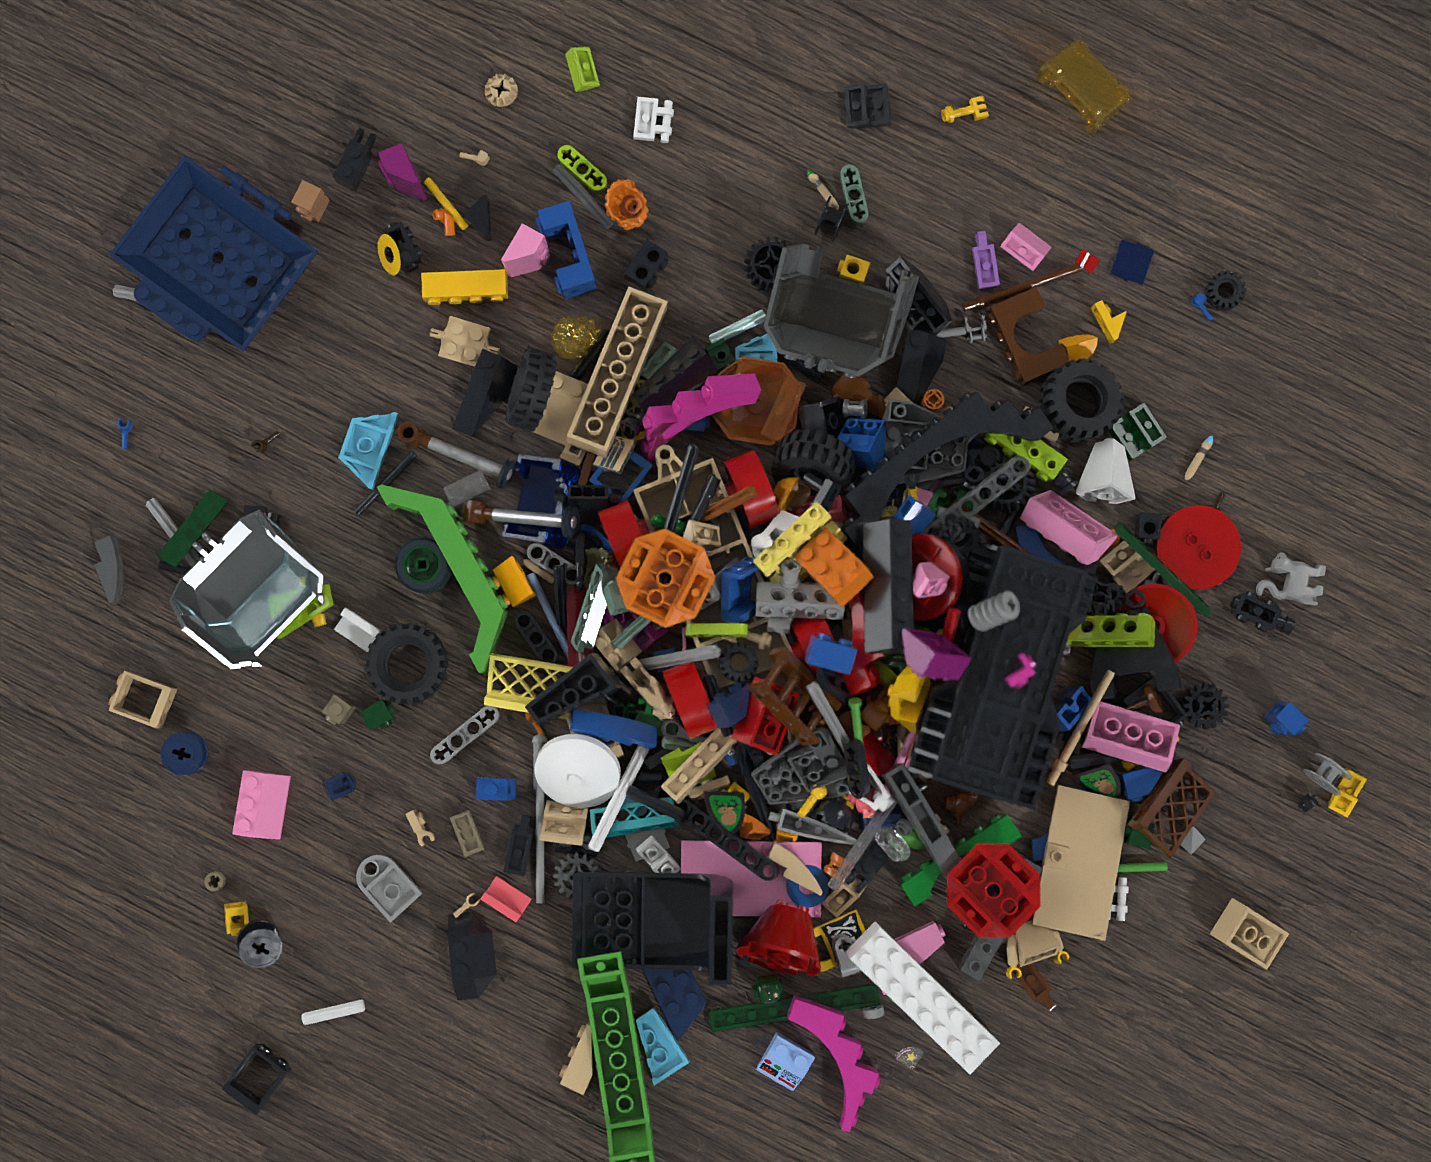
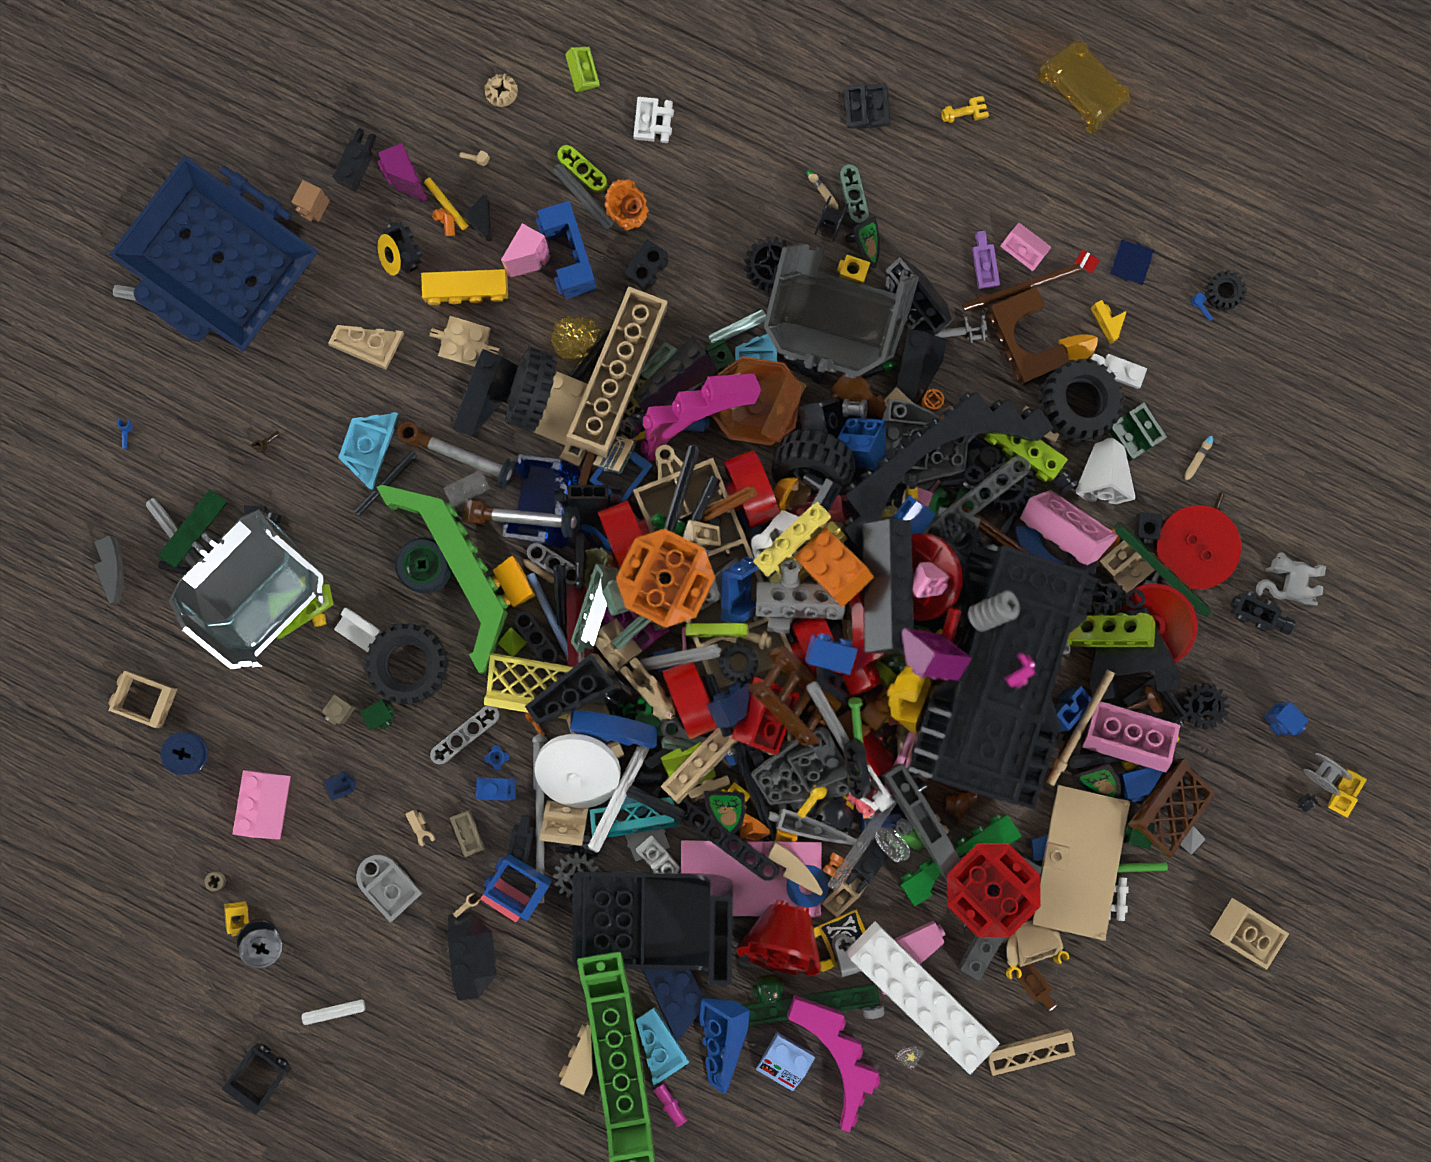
(366, 344): none -> tan wing
(496, 751): none -> blue plate
(509, 902): none -> blue window
(512, 642): none -> lime slope
(670, 1105): none -> dark pink pin
(725, 1032): none -> blue wedge
(867, 240): none -> shield
(887, 366): none -> piece
(1029, 1046): none -> tan fence
(1125, 371): none -> white plate

